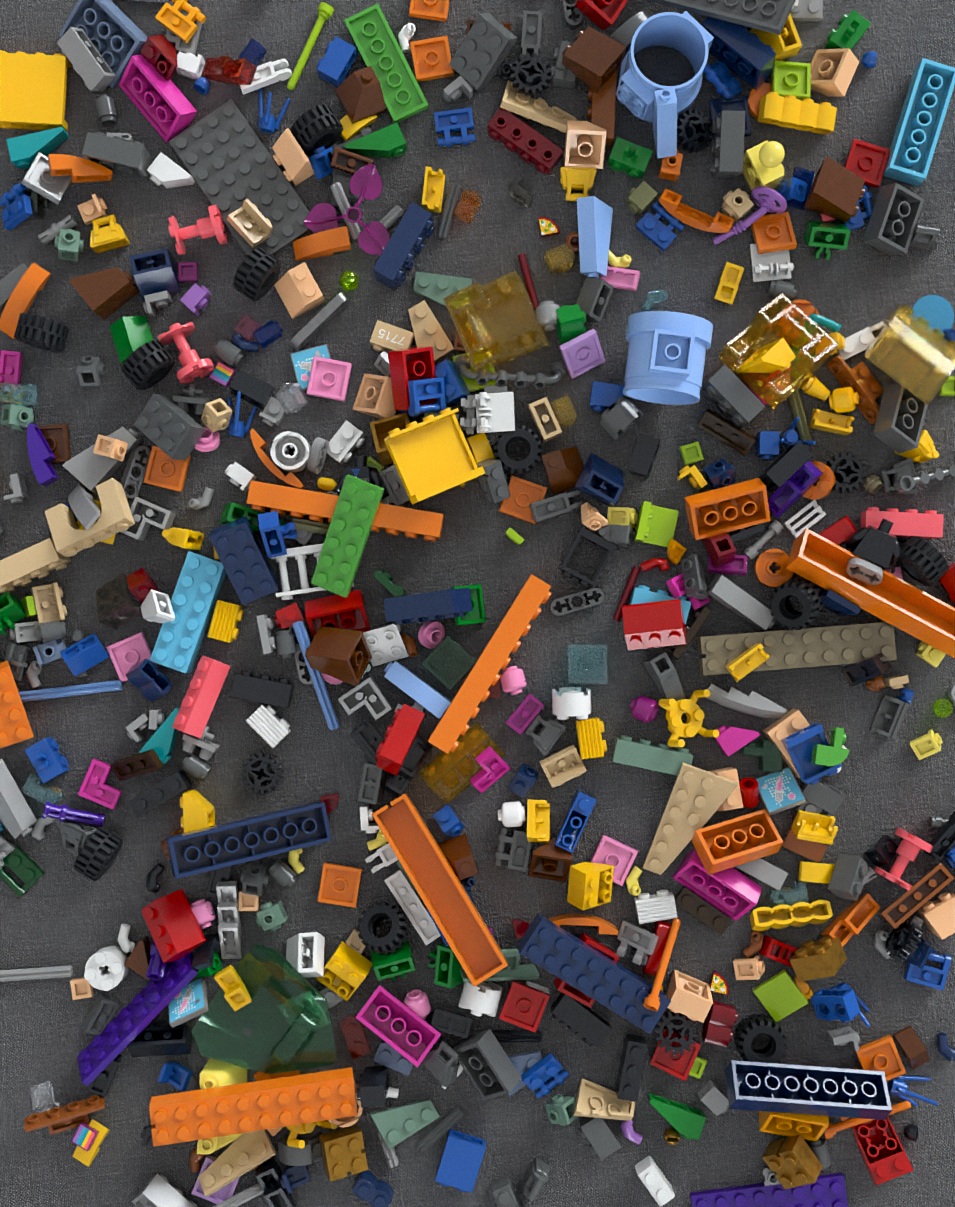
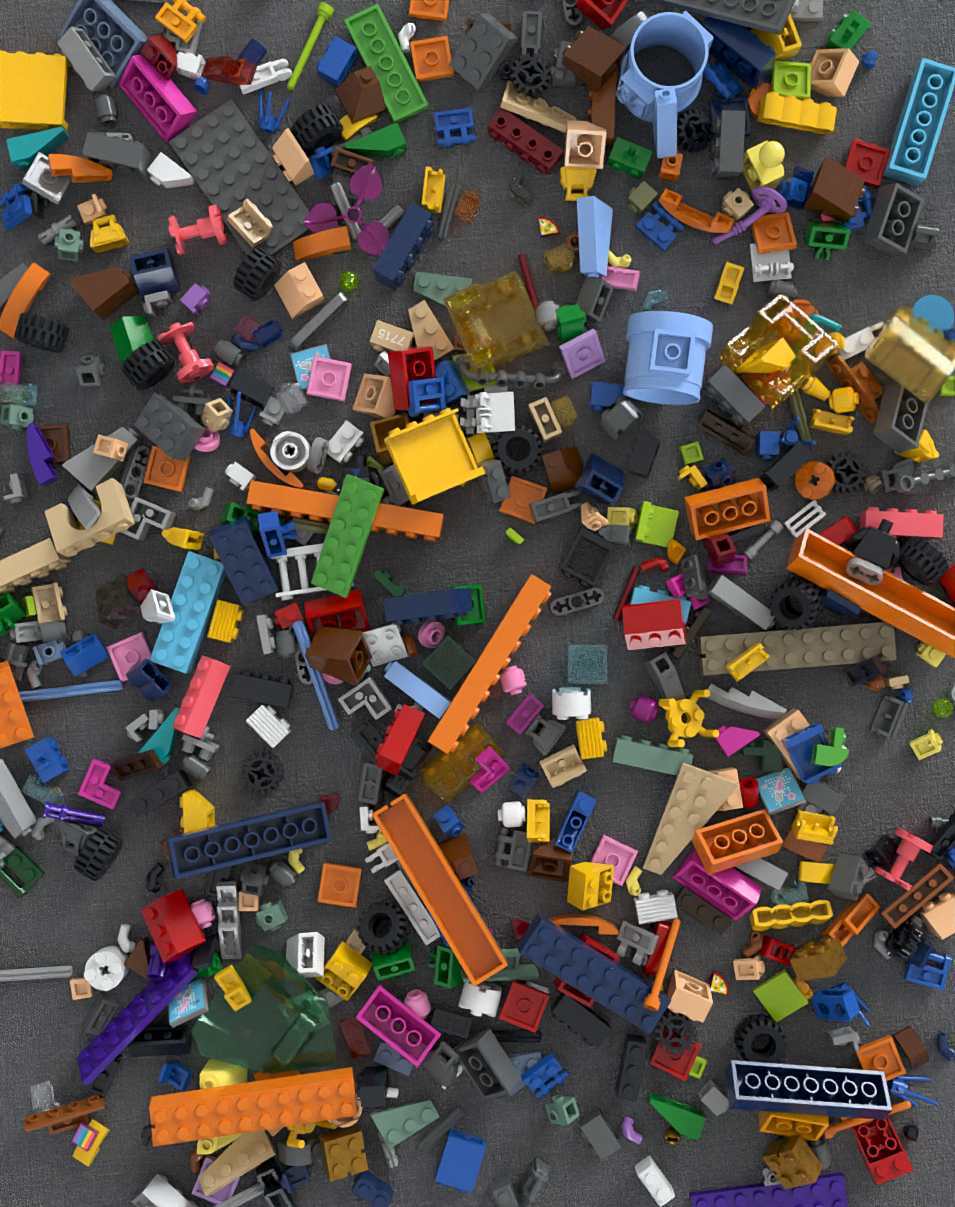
(187, 272): magenta tile -> none
(454, 90): light grey bracket -> none
(601, 1103): tan wing -> none
(719, 1024): dark red brick -> none
(762, 571): orange plate -> none
(793, 488): dark purple slope -> none

